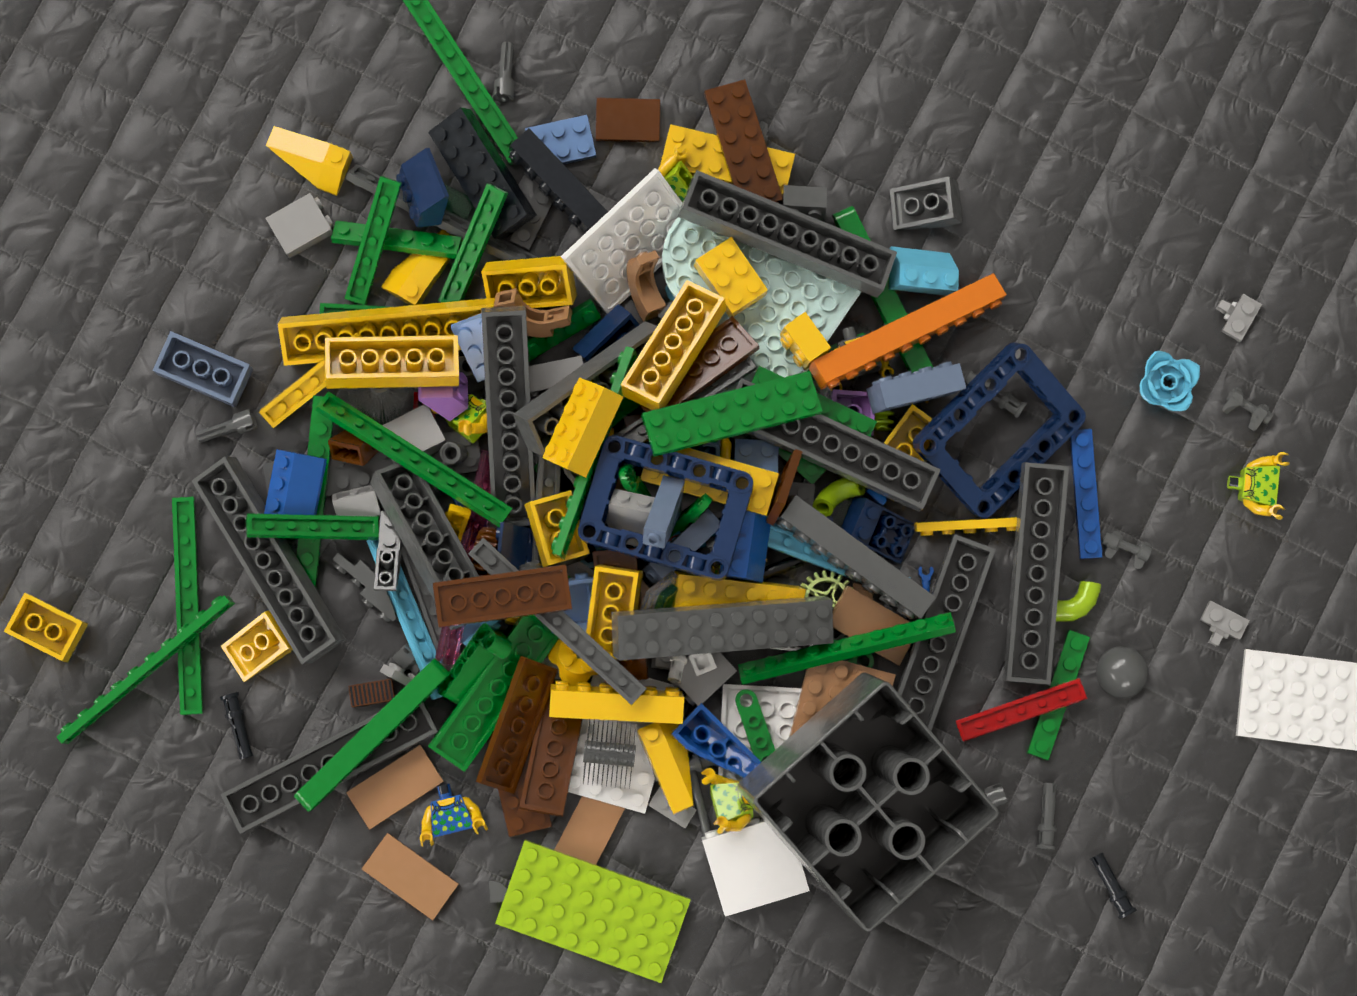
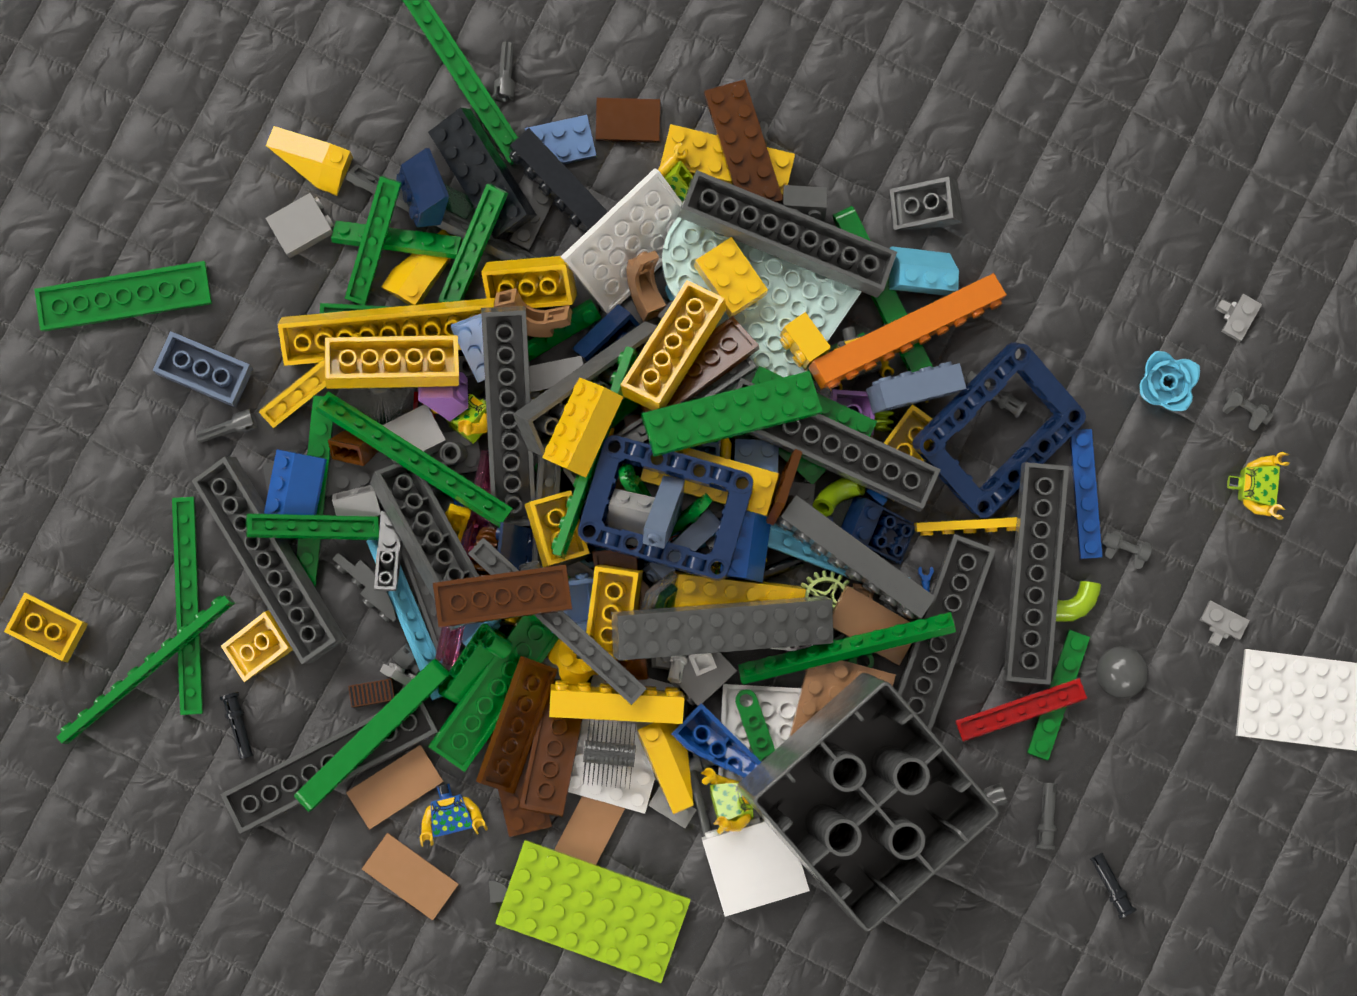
(123, 296): none -> green plate

